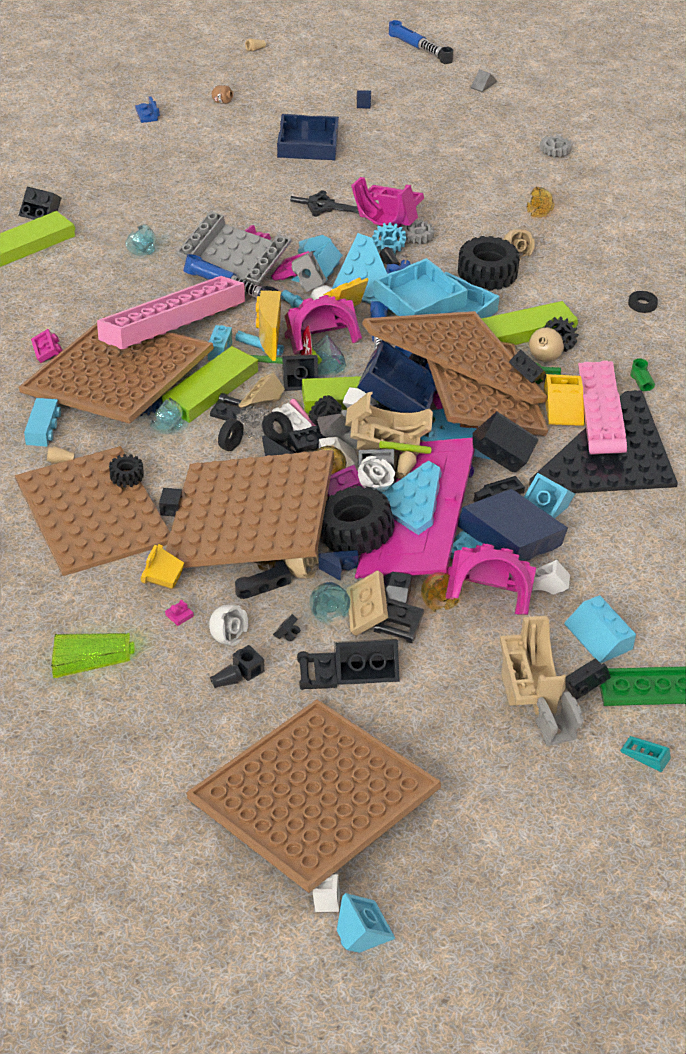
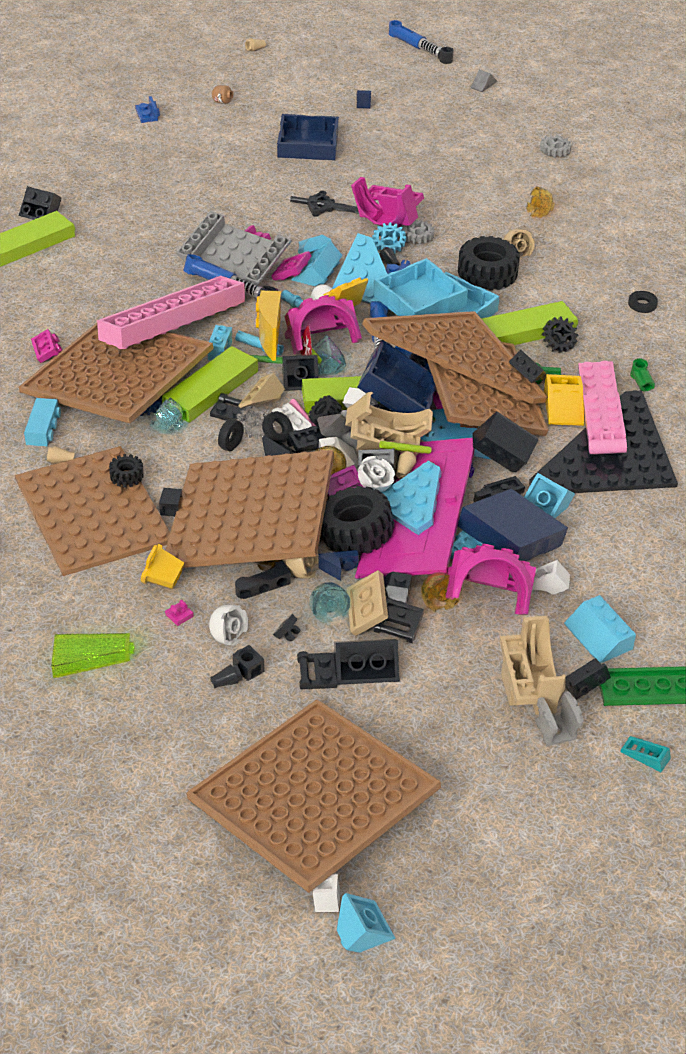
(142, 241): clear light blue cylinder -> none
(308, 262): light grey brick -> none
(552, 345): tan cylinder -> none

